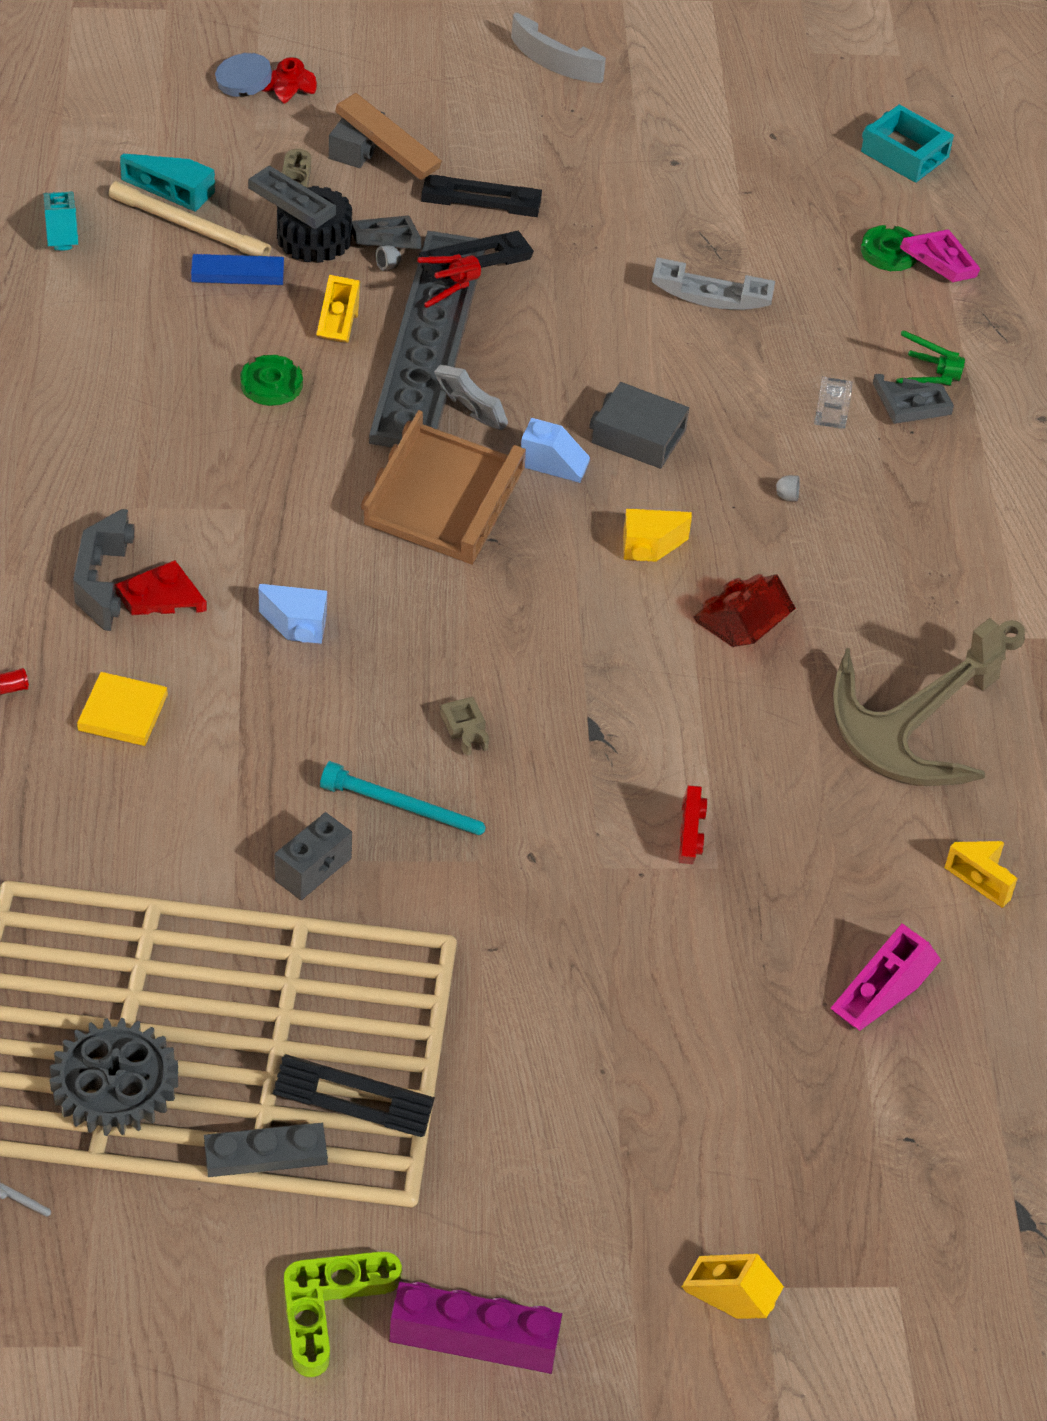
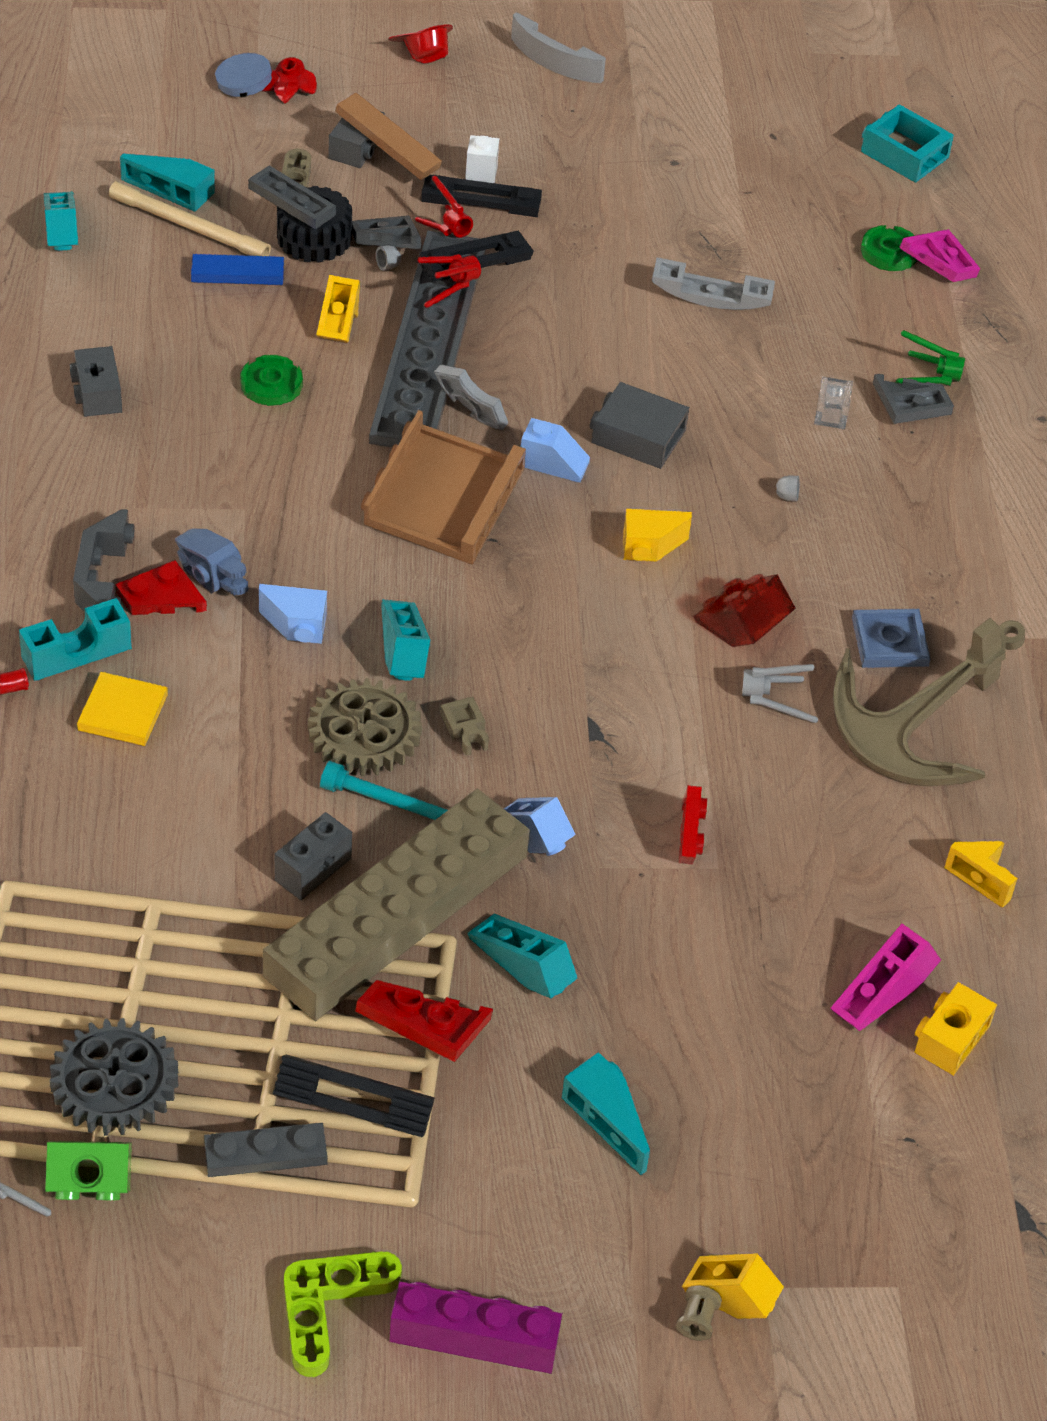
(63, 1165): none -> bright green brick
(97, 381): none -> dark grey brick
(101, 635): none -> teal arch
(212, 561): none -> sand blue hinge
(364, 726): none -> dark tan gear
(395, 904): none -> dark tan brick
(404, 640): none -> teal slope
(428, 44): none -> red piece
(431, 1023): none -> red wing
(454, 218): none -> red plant
(482, 158): none -> white brick
(527, 954): none -> teal slope
(546, 822): none -> light blue slope
(604, 1102): none -> teal slope
(686, 1323): none -> dark tan bush
(759, 680): none -> light grey plant
(891, 638): none -> sand blue tile
(949, 1045): none -> yellow brick

